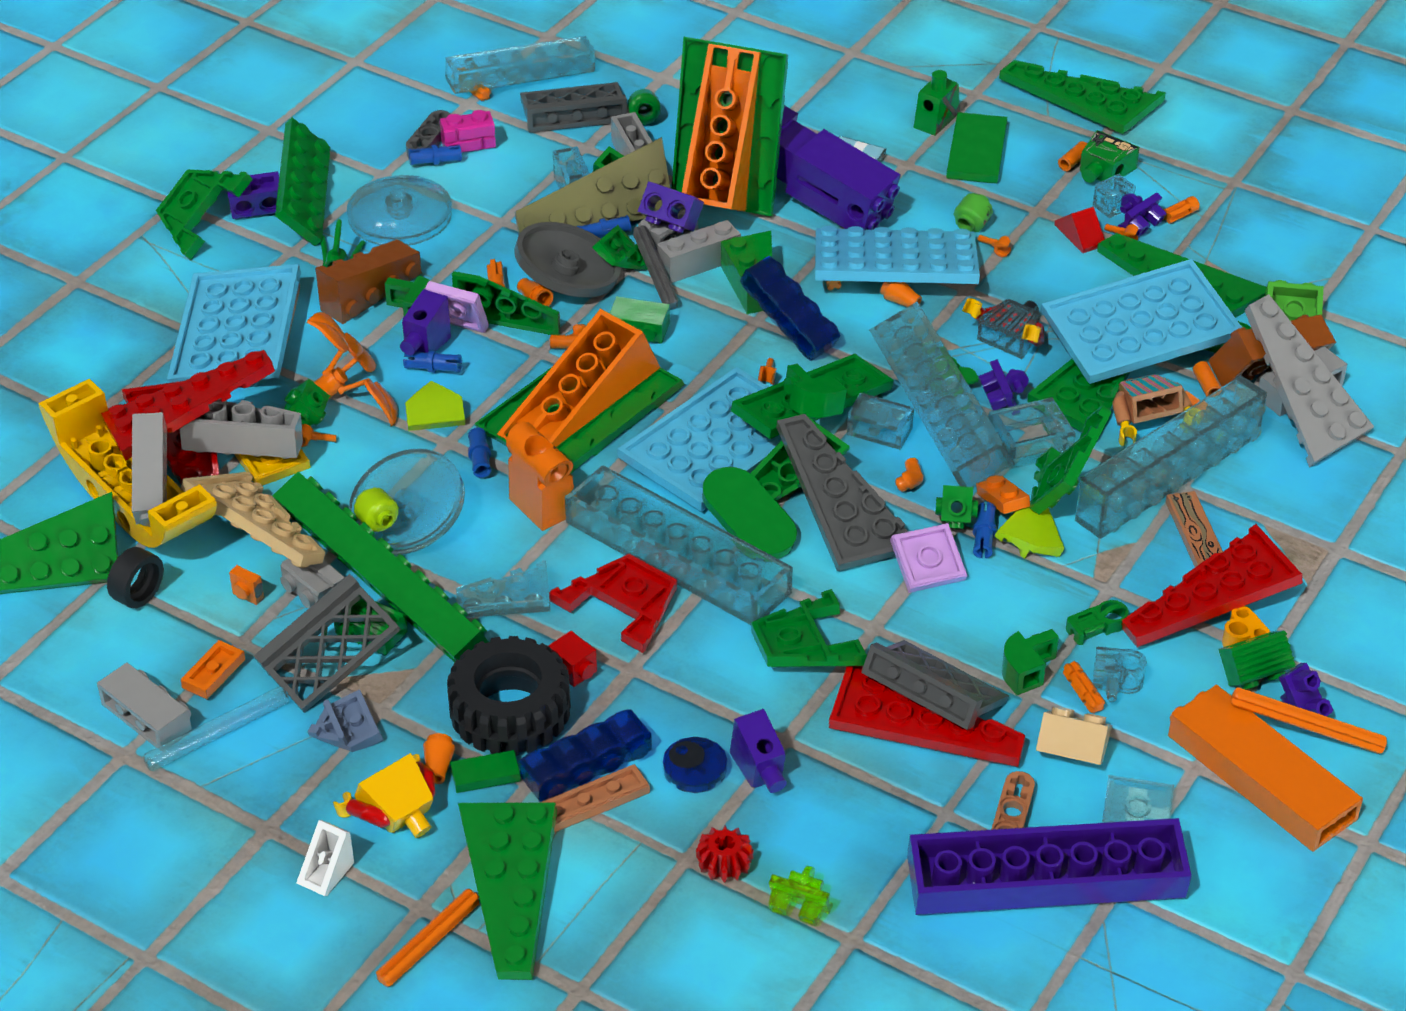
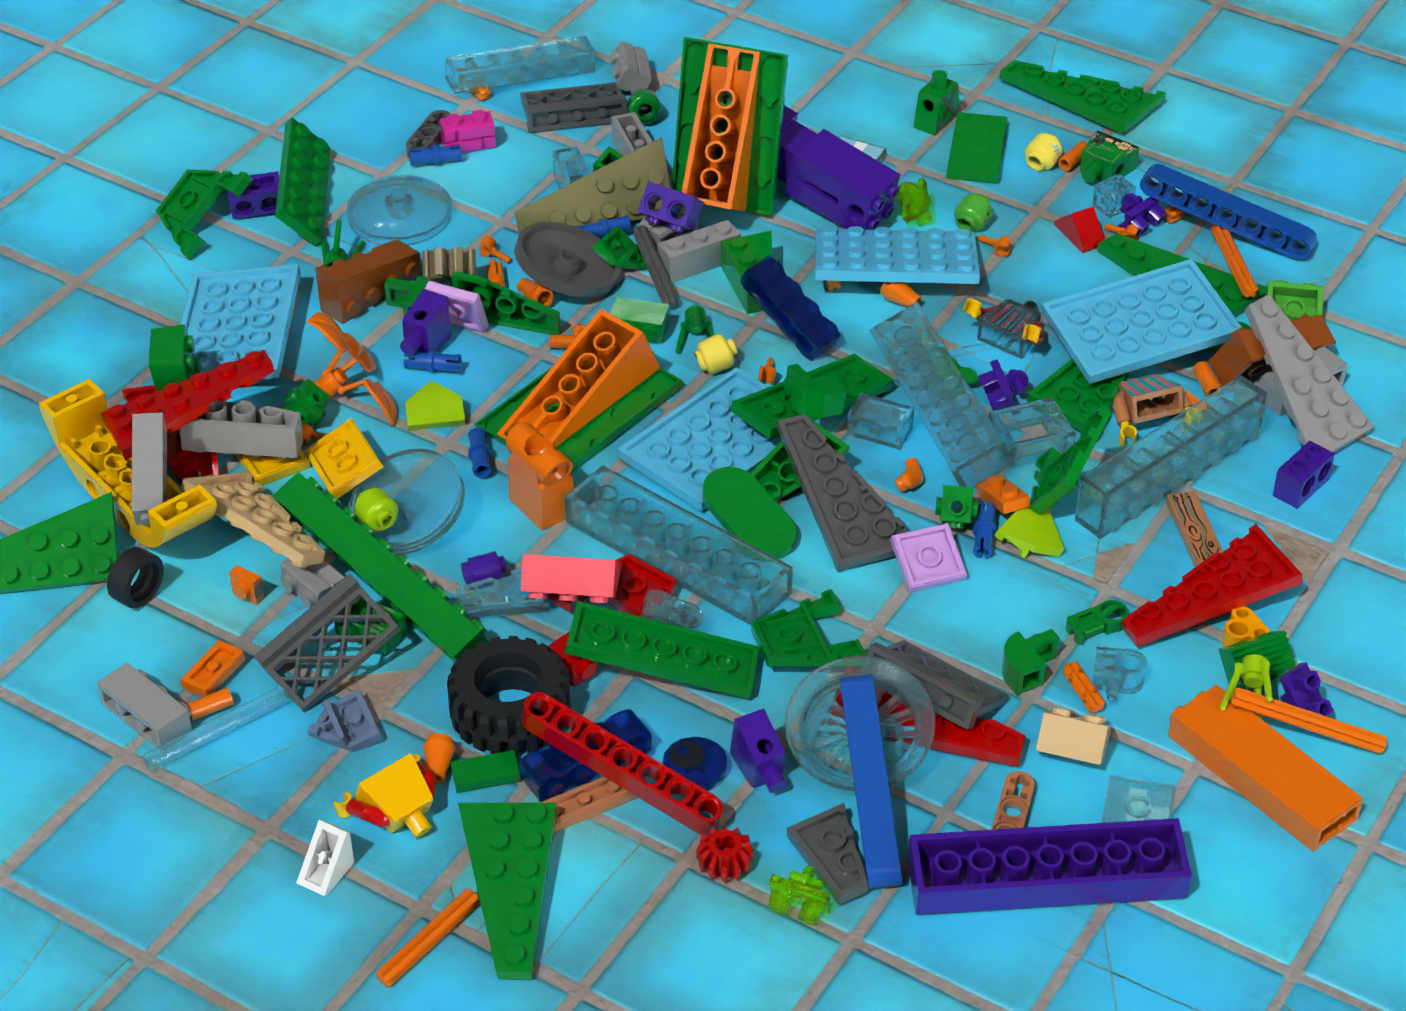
(172, 356): none -> green brick
(210, 704): none -> orange axle
(343, 458): none -> yellow tile
(441, 263): none -> dark tan gear
(483, 567): none -> dark purple brick
(489, 248): none -> orange hand
(570, 577): none -> coral slope
(627, 777): none -> red beam
(630, 67): none -> light grey brick
(662, 650): none -> green plate
(668, 609): none -> clear light blue piece
(694, 322): none -> green plant
(715, 354): none -> light yellow head
(817, 696): none -> clear light blue piece
(829, 847): none -> dark grey wing
(870, 782): none -> blue beam
(915, 202): none -> clear neon green hips
(1043, 152): none -> light yellow head
(1235, 261): none -> orange axle
(1241, 211): none -> blue beam
(1254, 673): none -> lime plant
(1303, 474): none -> dark purple brick

